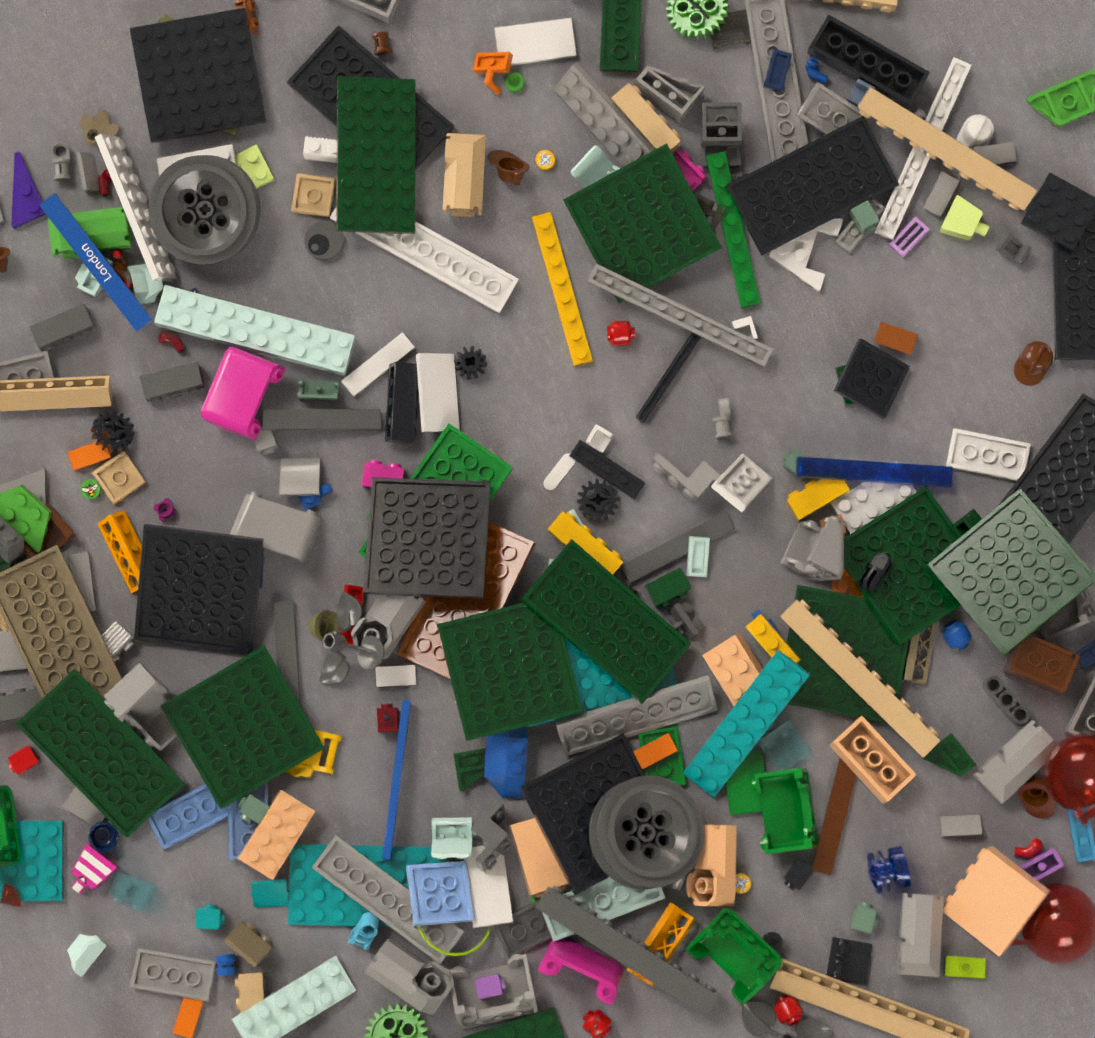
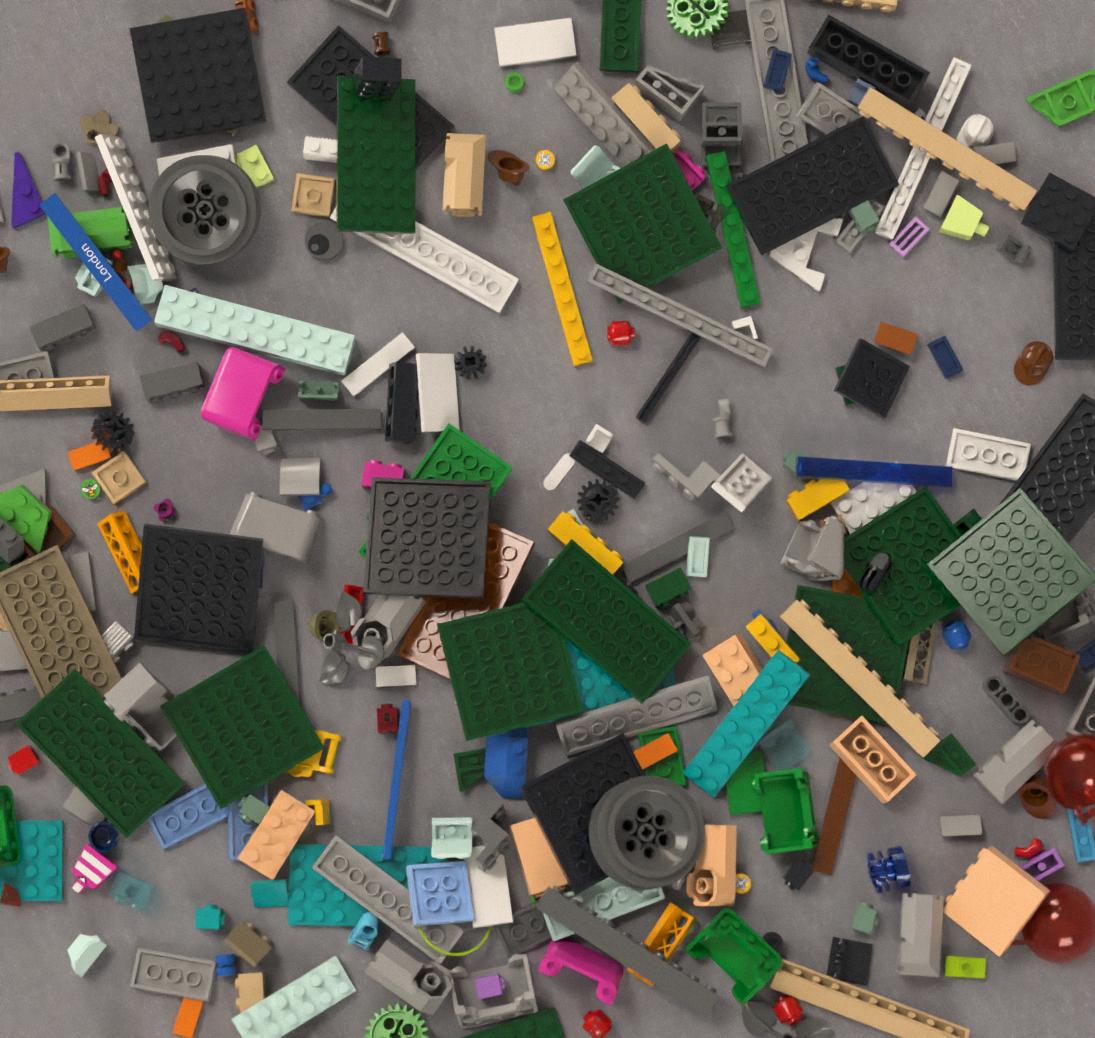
(322, 810): none -> yellow tile
(377, 77): none -> black brick
(492, 63): orange plate -> none
(945, 357): none -> dark blue tile

